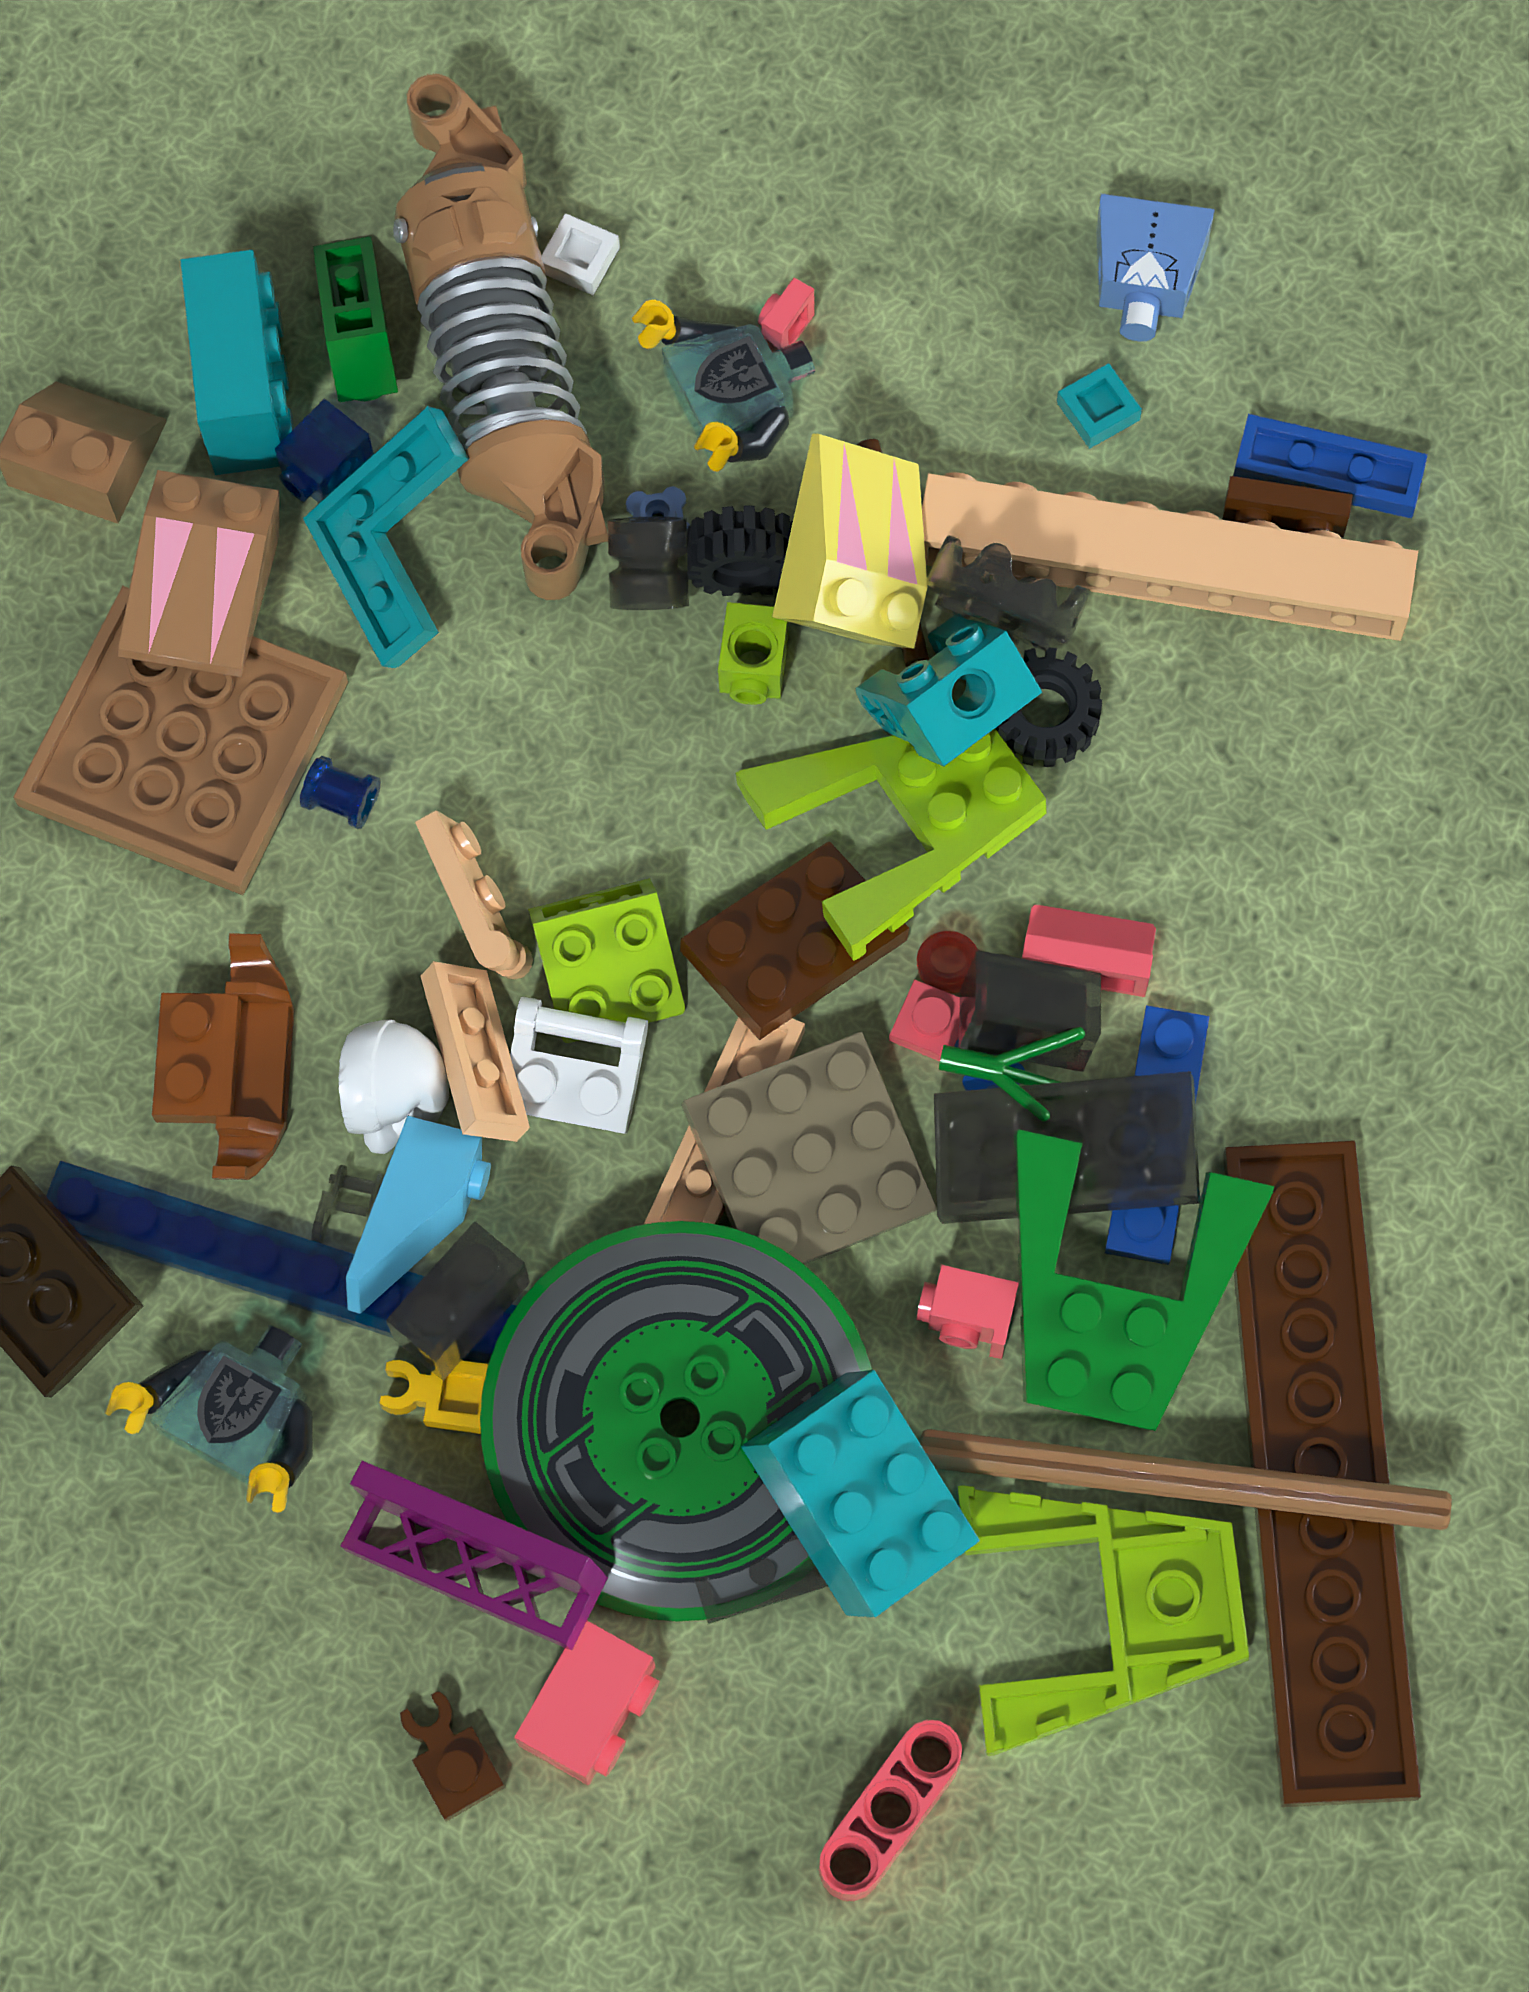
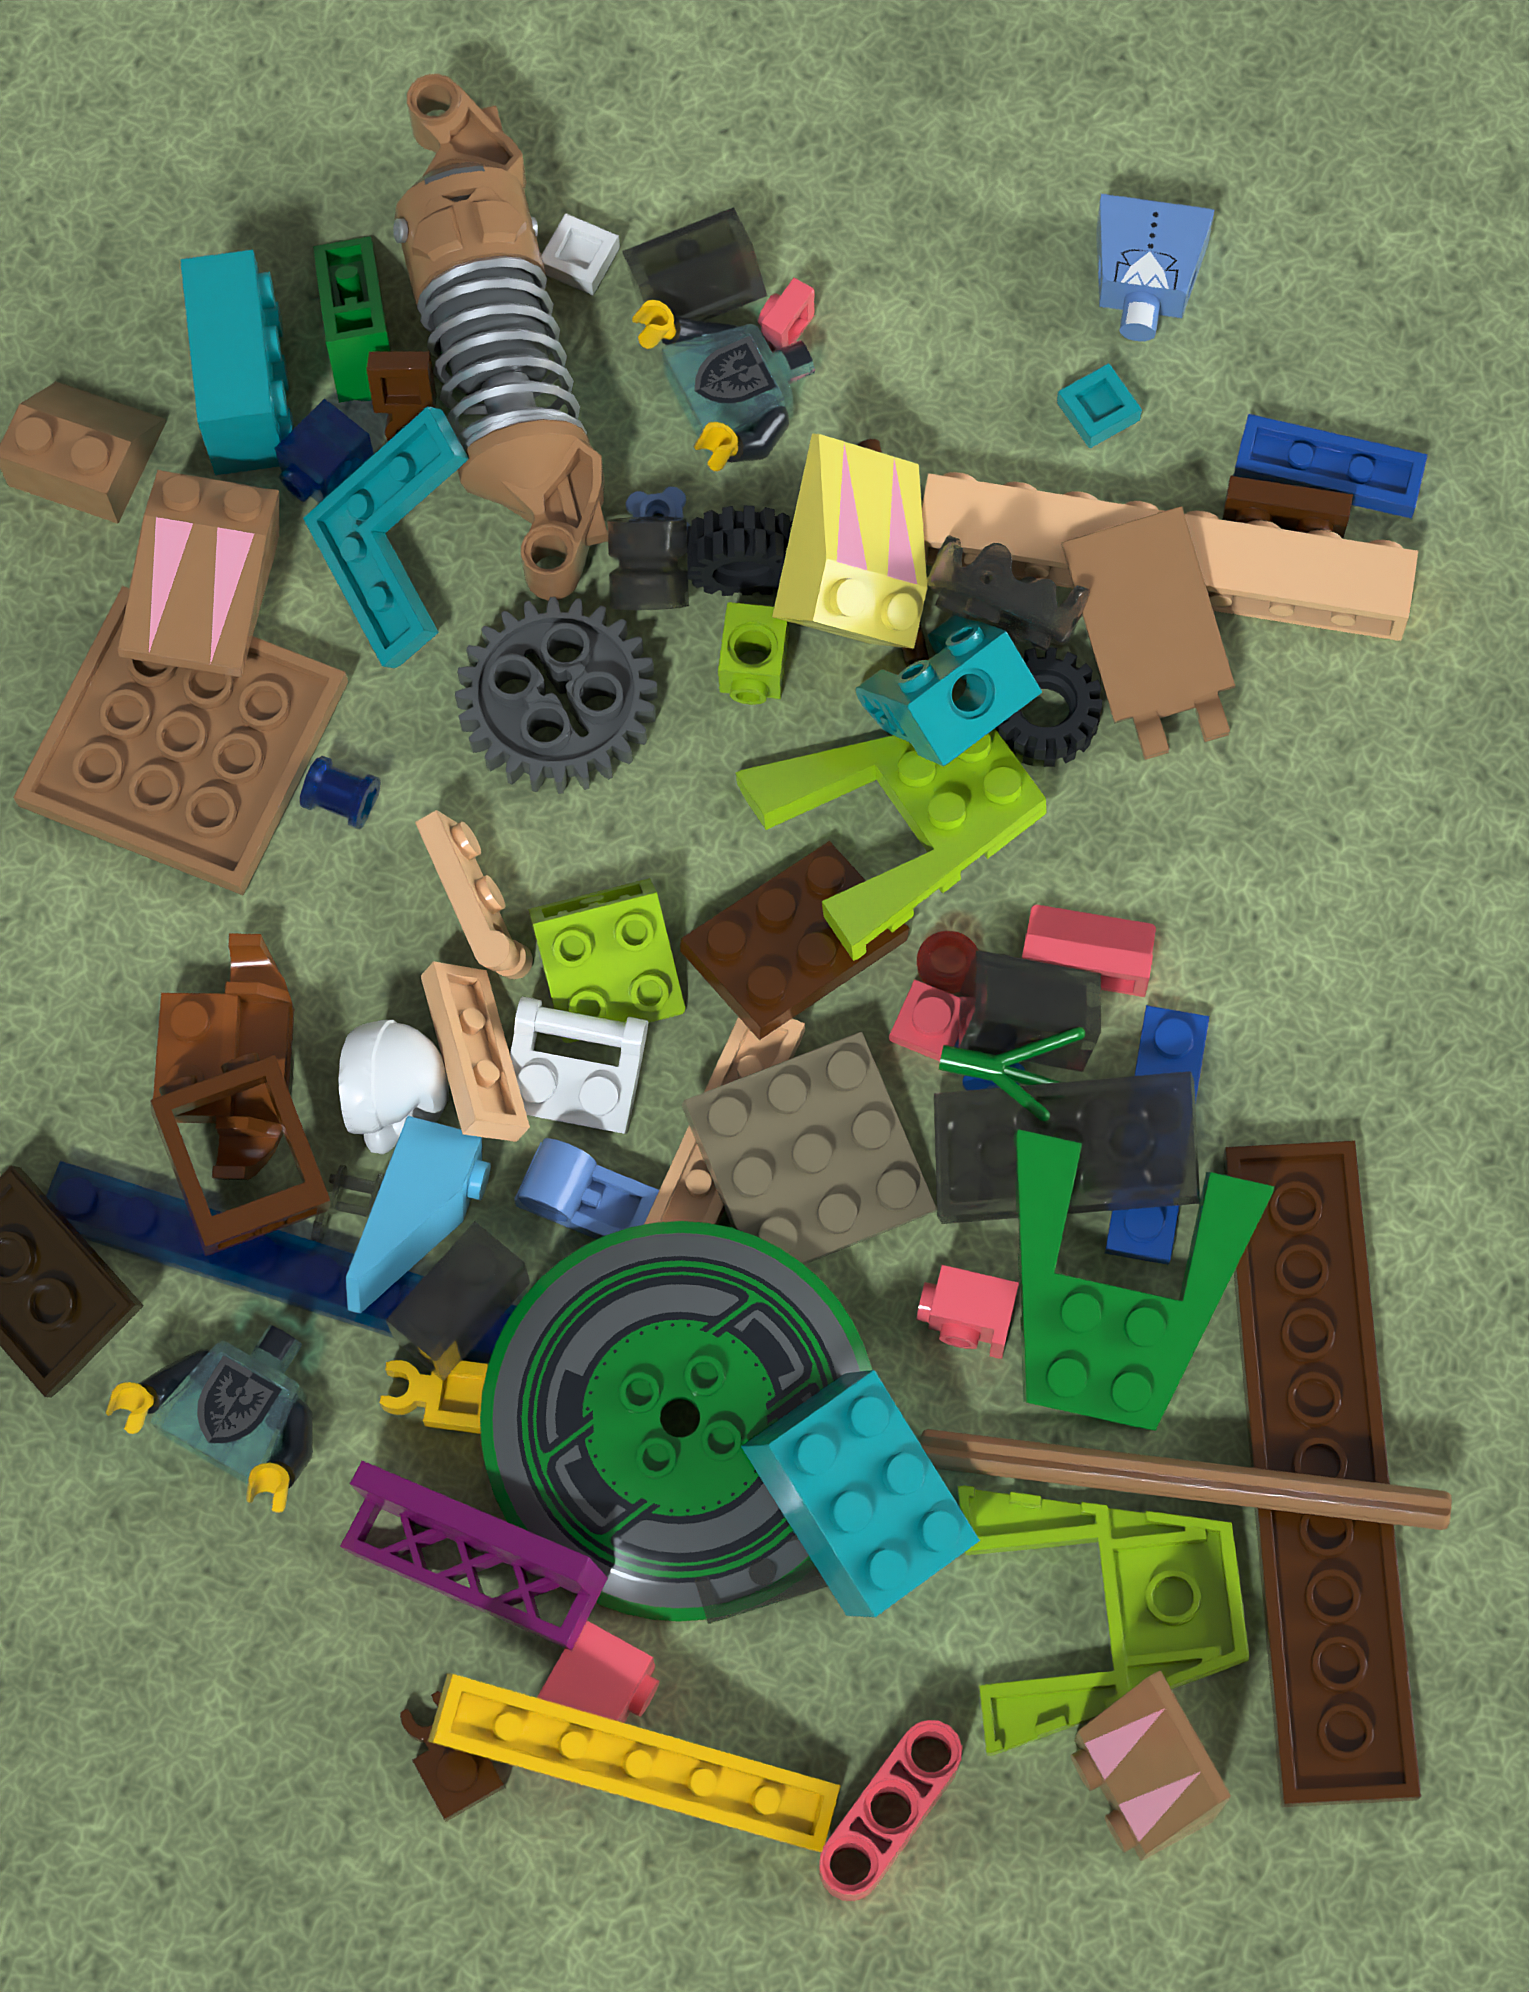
(261, 1215): none -> reddish brown window
(400, 386): none -> reddish brown plate
(580, 1194): none -> medium blue plate
(604, 668): none -> dark grey gear
(634, 1762): none -> yellow plate
(698, 268): none -> clear smoke brick
(1149, 1769): none -> medium nougat slope
(1152, 626): none -> medium nougat tile

